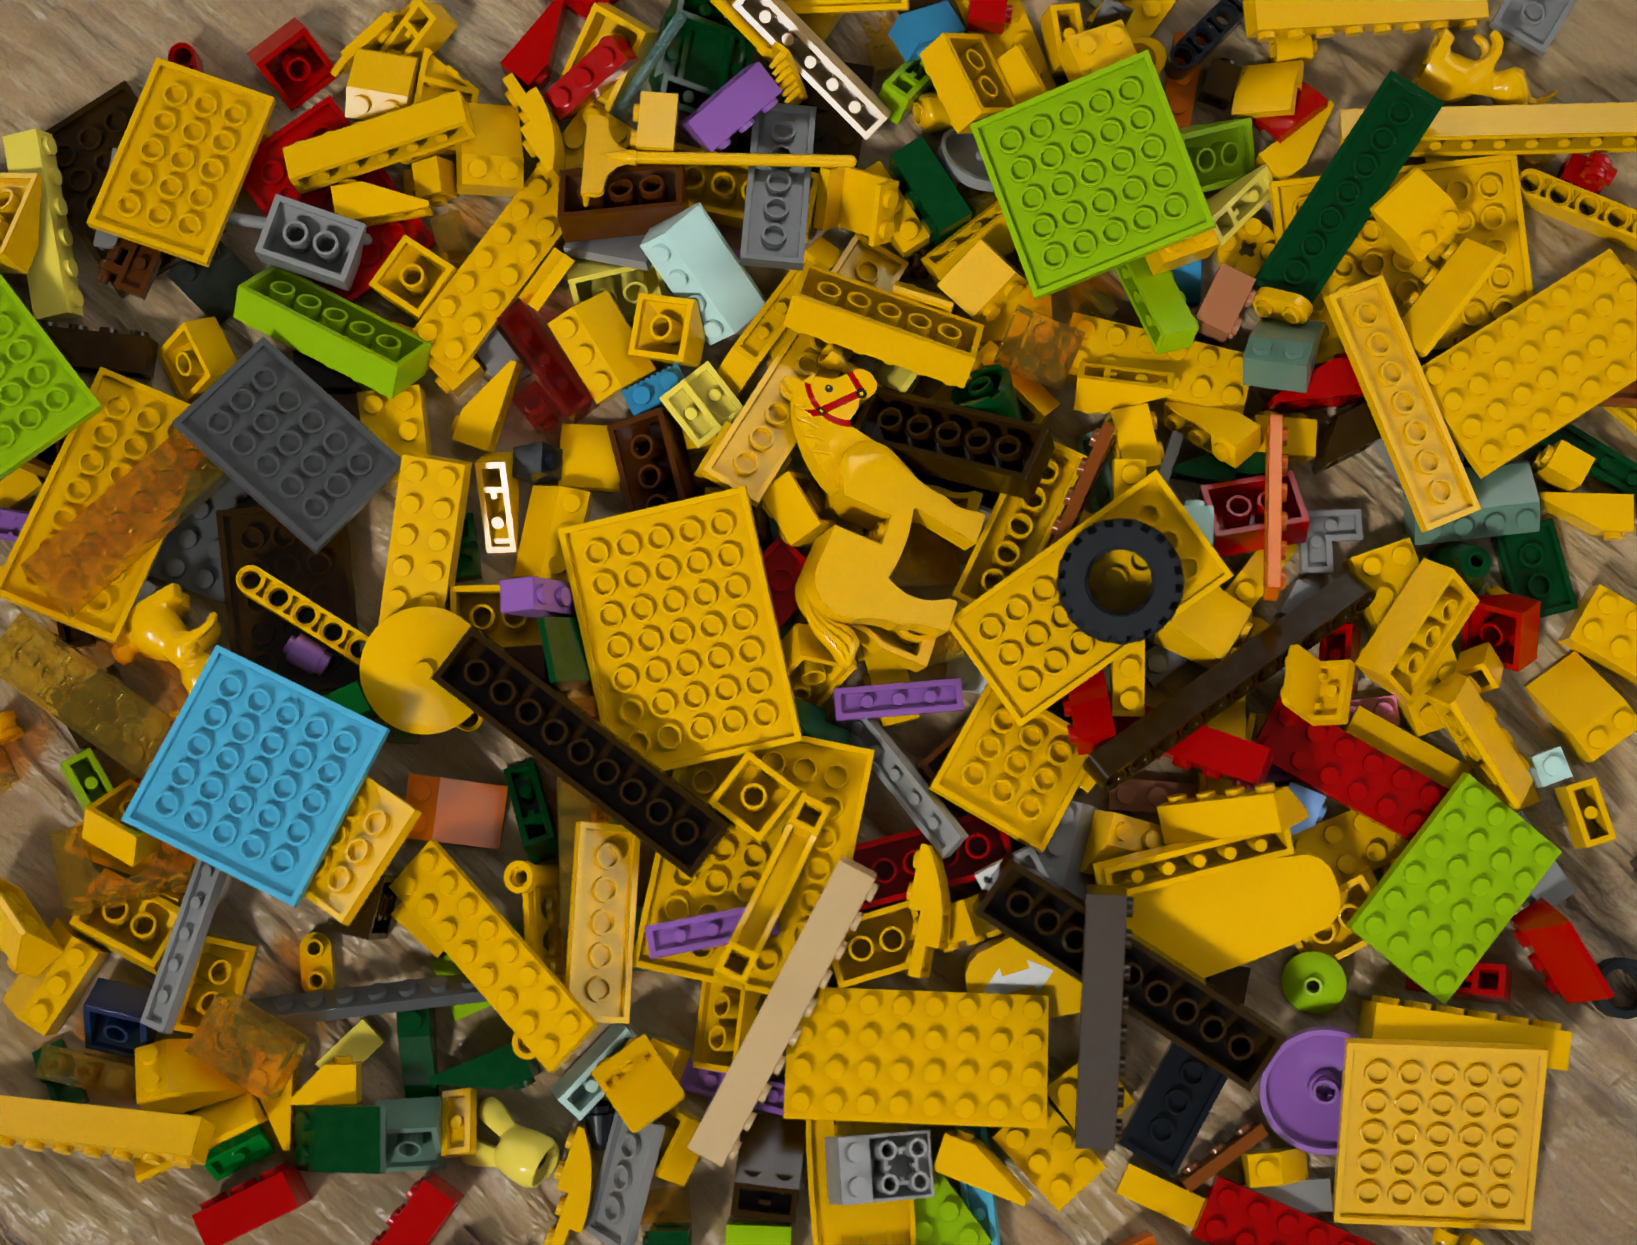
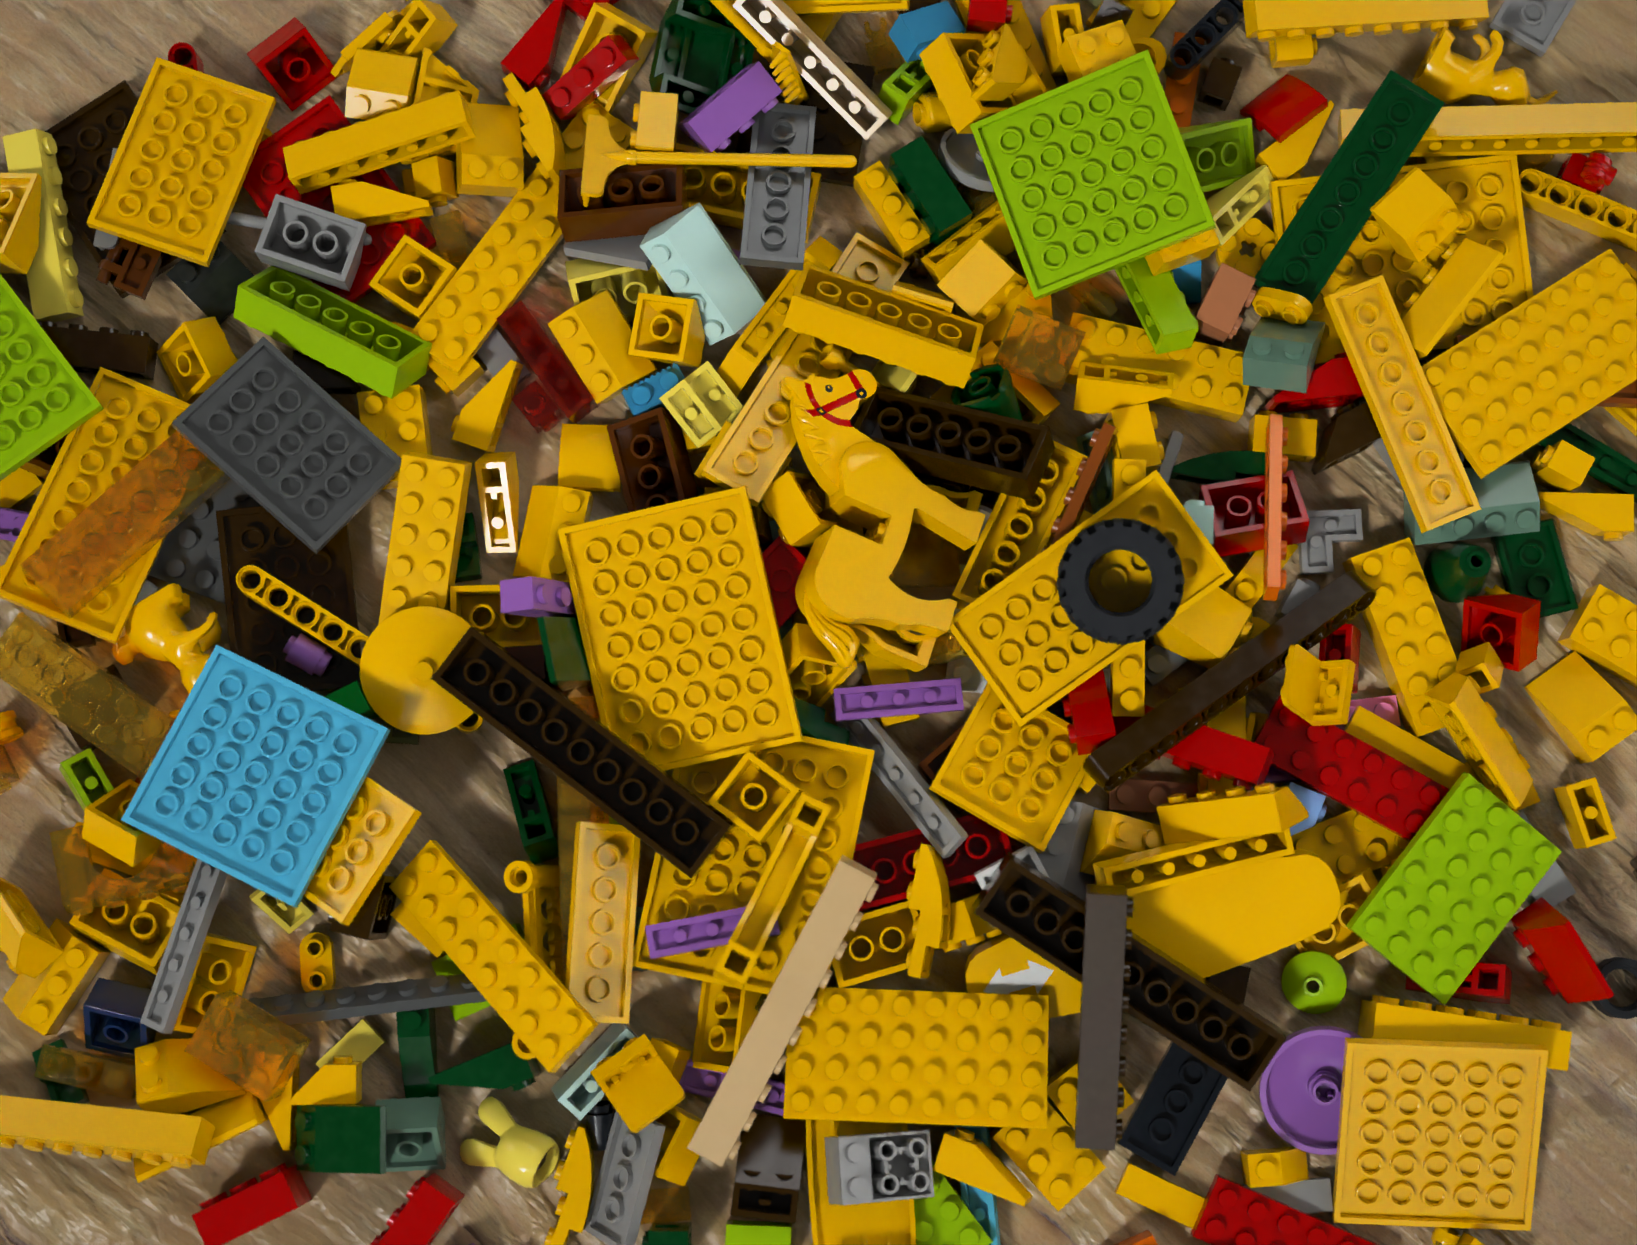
(239, 1153): green plate -> none
(282, 913): none -> light yellow slope
(457, 811): orange slope -> none
(459, 1122): yellow plate -> none
(537, 463): black brick -> none
(546, 279): yellow slope -> none
(649, 64): clear light blue bar -> none
(857, 203): yellow panel -> none
(1000, 66): none -> yellow slope
(1218, 431): yellow slope -> none
(1222, 1154): dark orange plate -> none
(1267, 89): yellow slope -> none
(1417, 630): yellow slope -> none
(1548, 767): light aqua brick -> none

